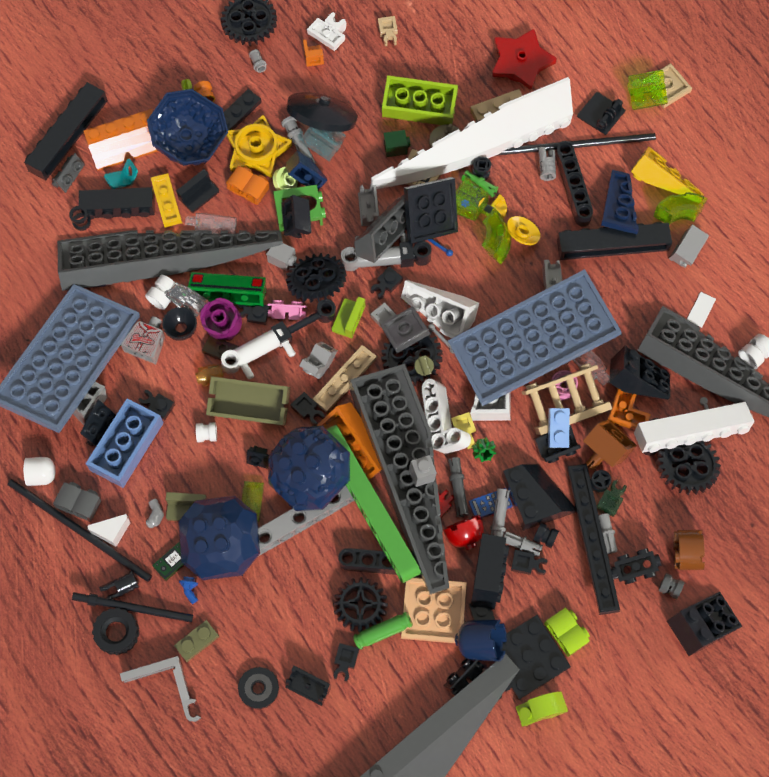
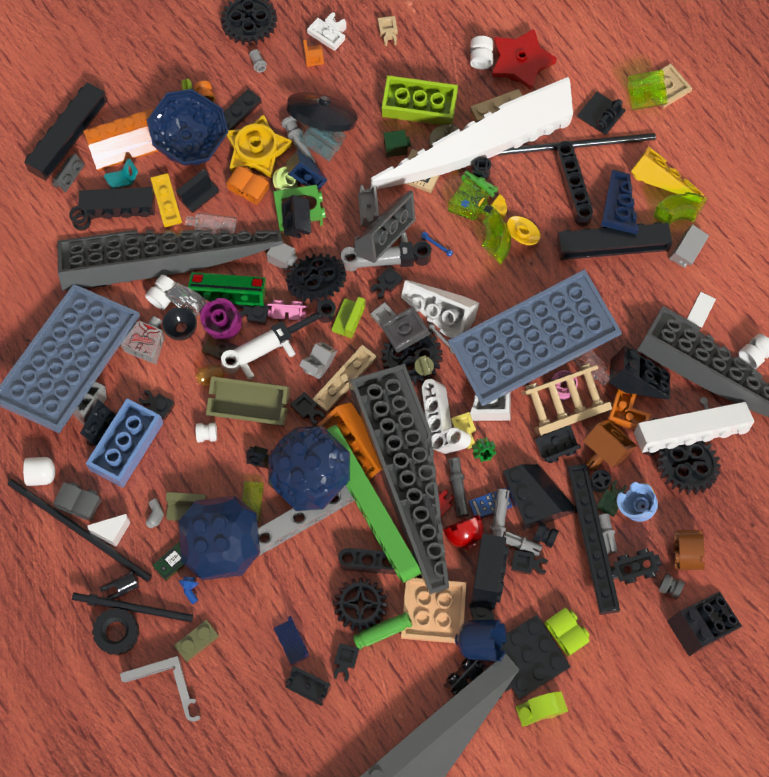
(254, 676): black tile -> none
(291, 641): none -> clear blue panel
(422, 471): light grey brick -> none
(431, 210): black plate -> none
(481, 52): none -> white wheel
(547, 164): light grey hinge -> none
(551, 274): light grey hinge -> none
(558, 427): light blue plate -> none
(640, 495): none -> light blue helmet

